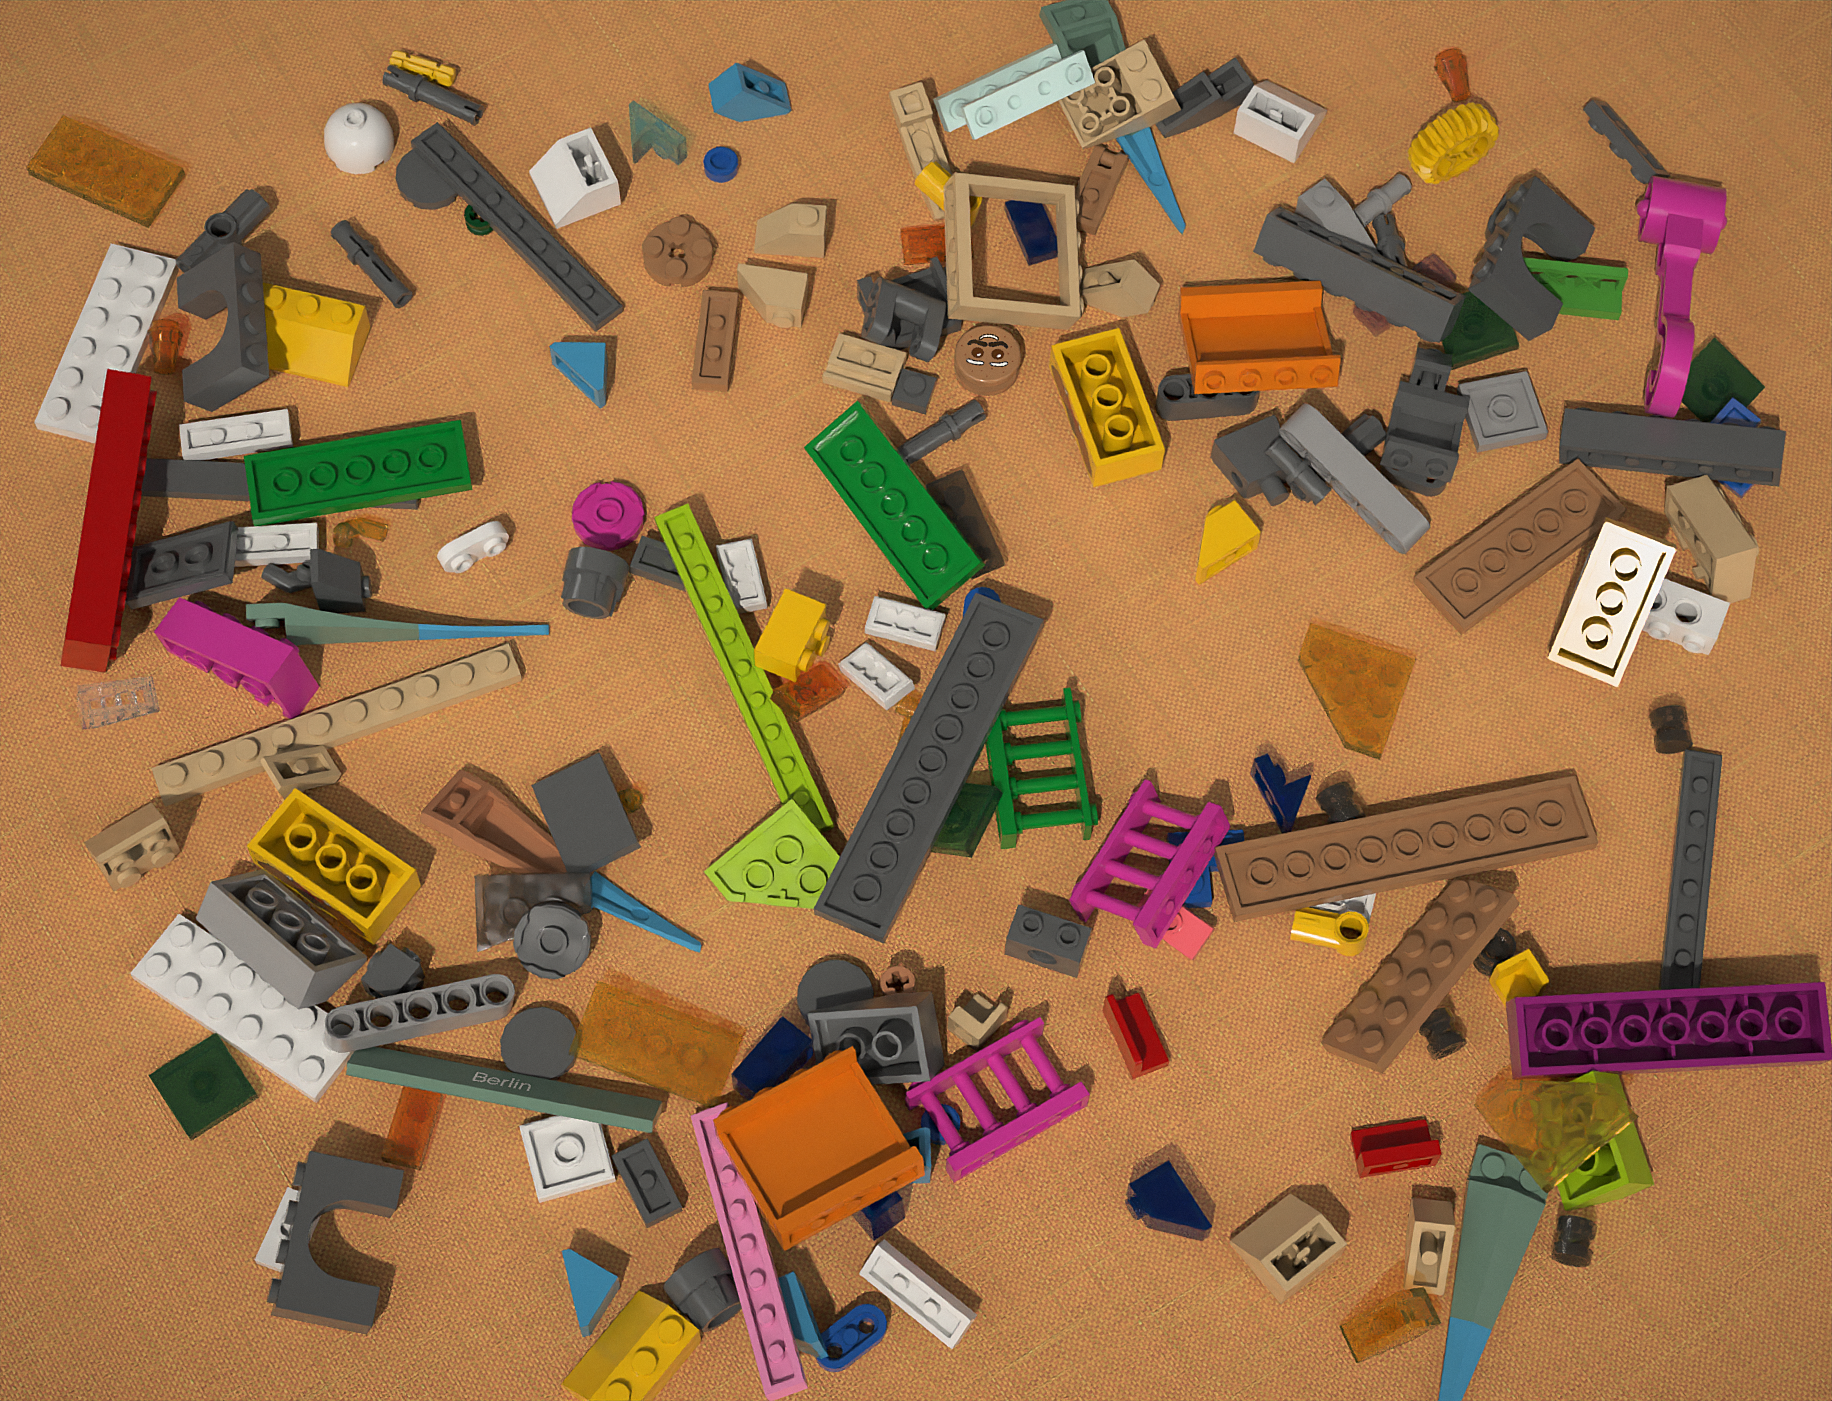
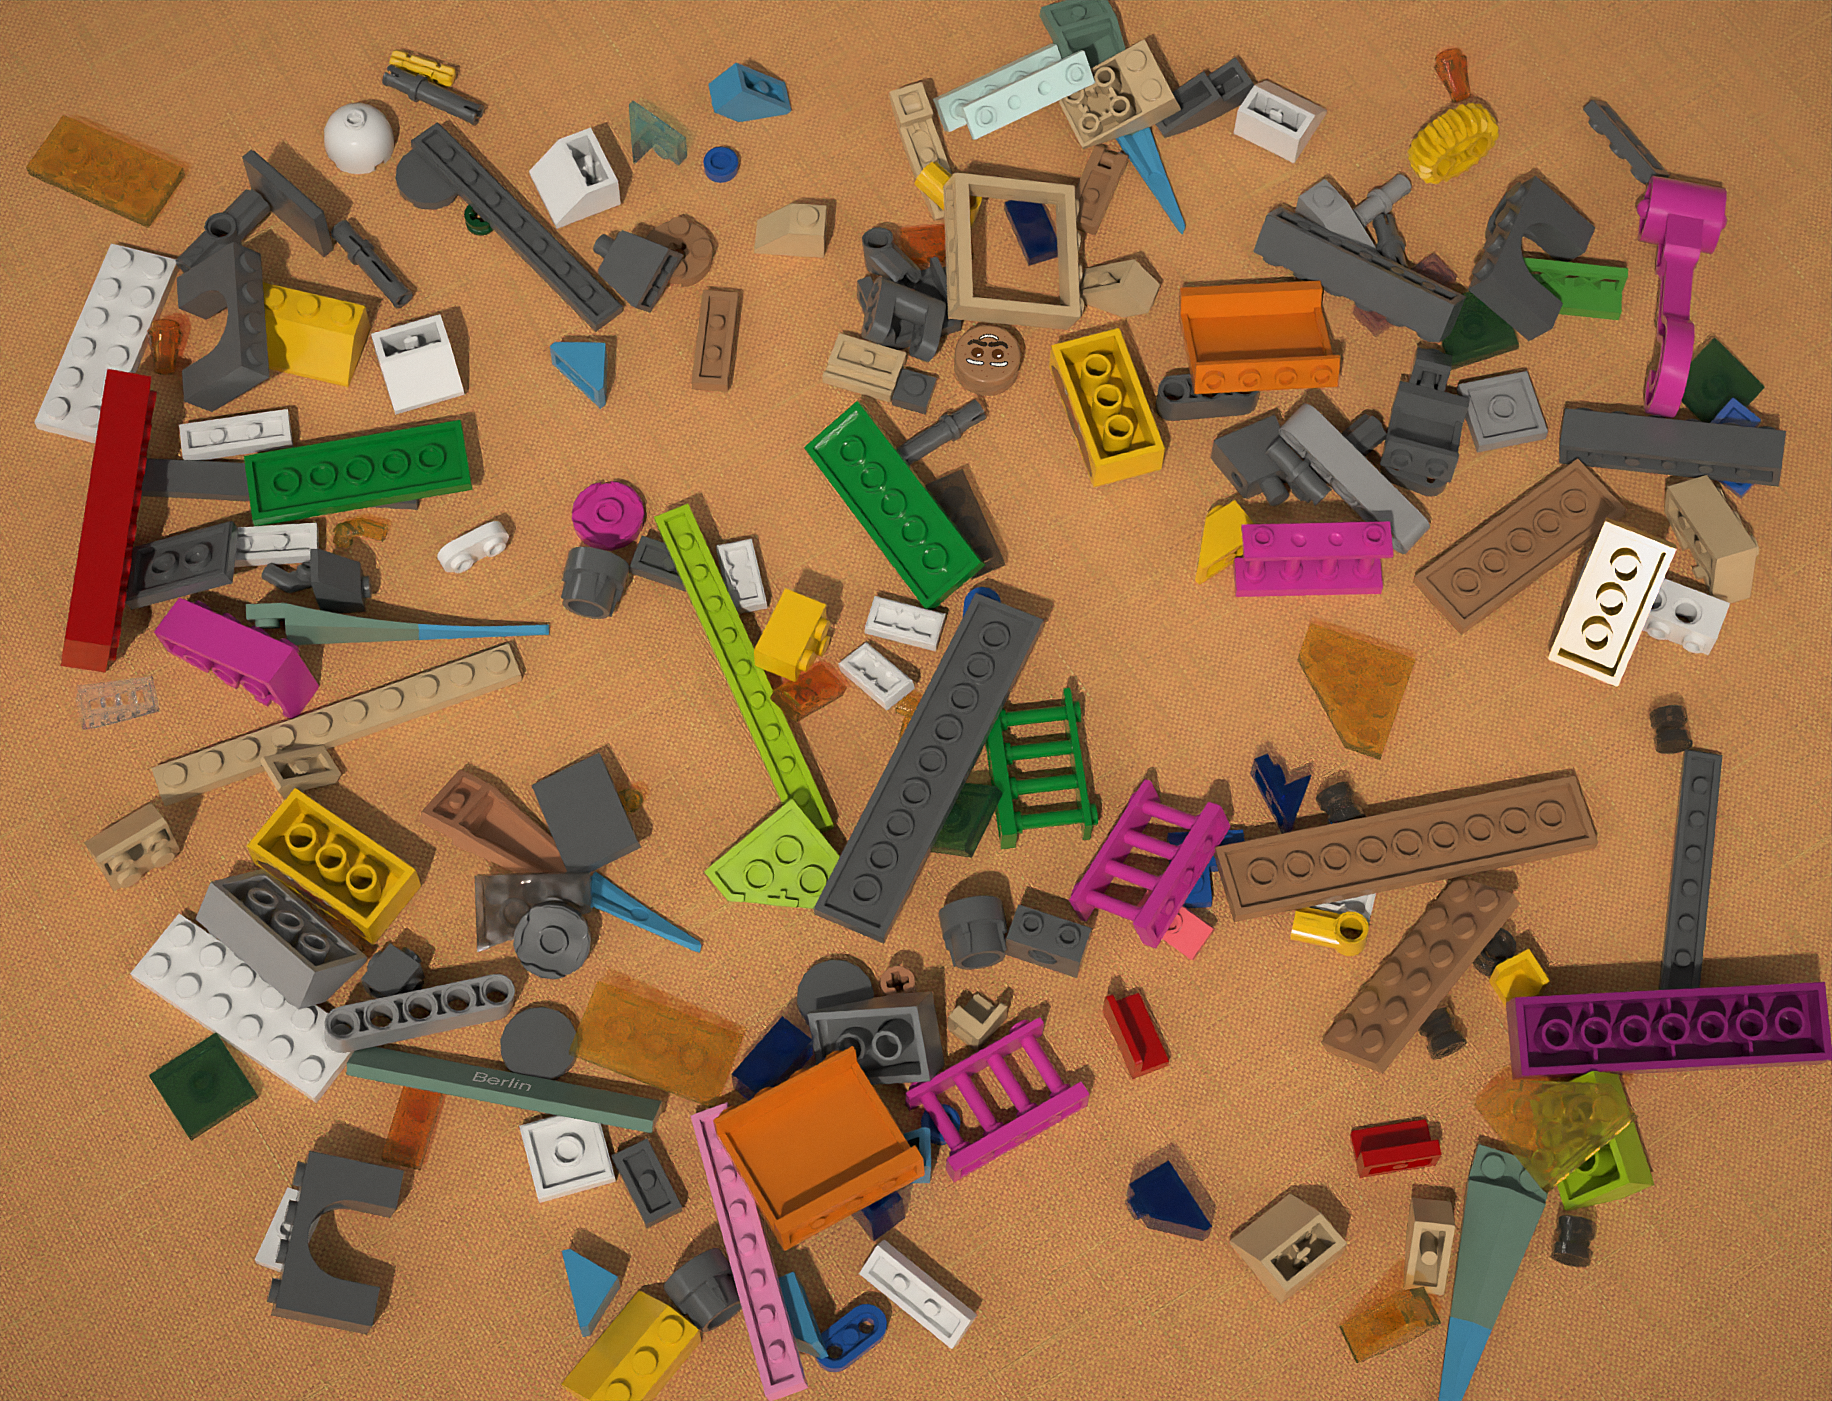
(288, 203): none -> dark grey tile
(417, 364): none -> white slope
(636, 267): none -> dark grey torso
(775, 293): tan slope -> none
(887, 259): none -> dark grey piece
(974, 931): none -> dark grey piece
(1312, 559): none -> dark pink fence

